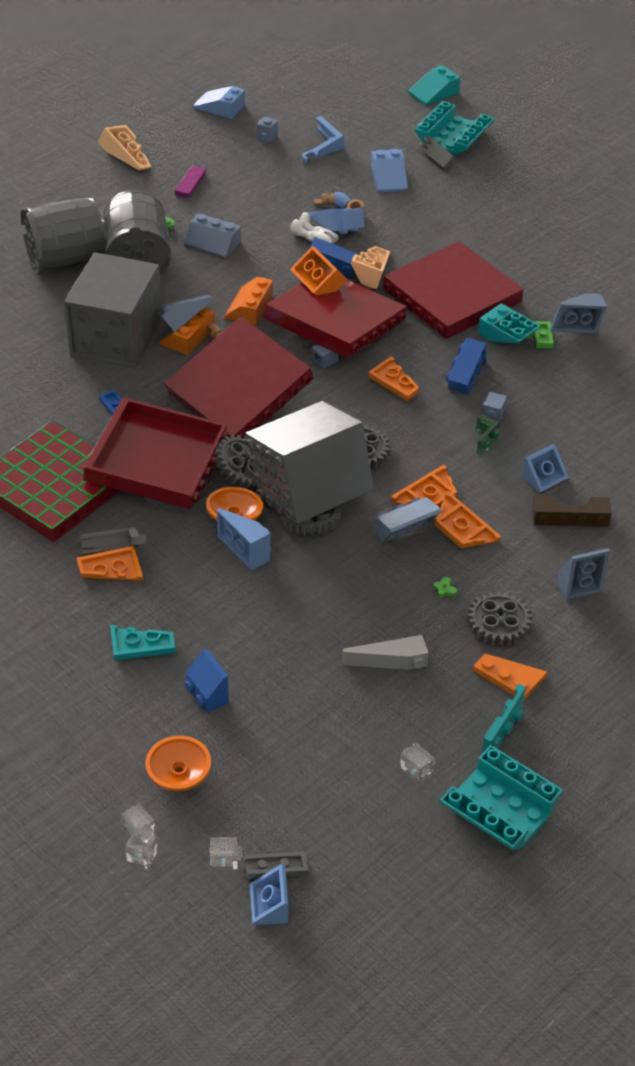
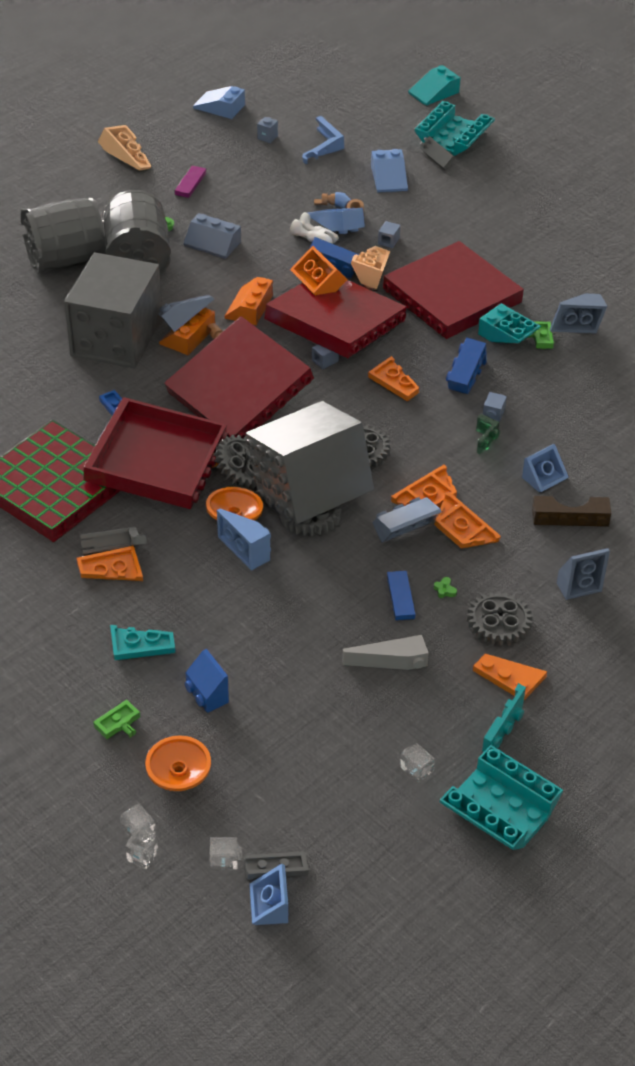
(118, 720): none -> bright green plate
(389, 234): none -> sand blue brick
(401, 595): none -> blue tile

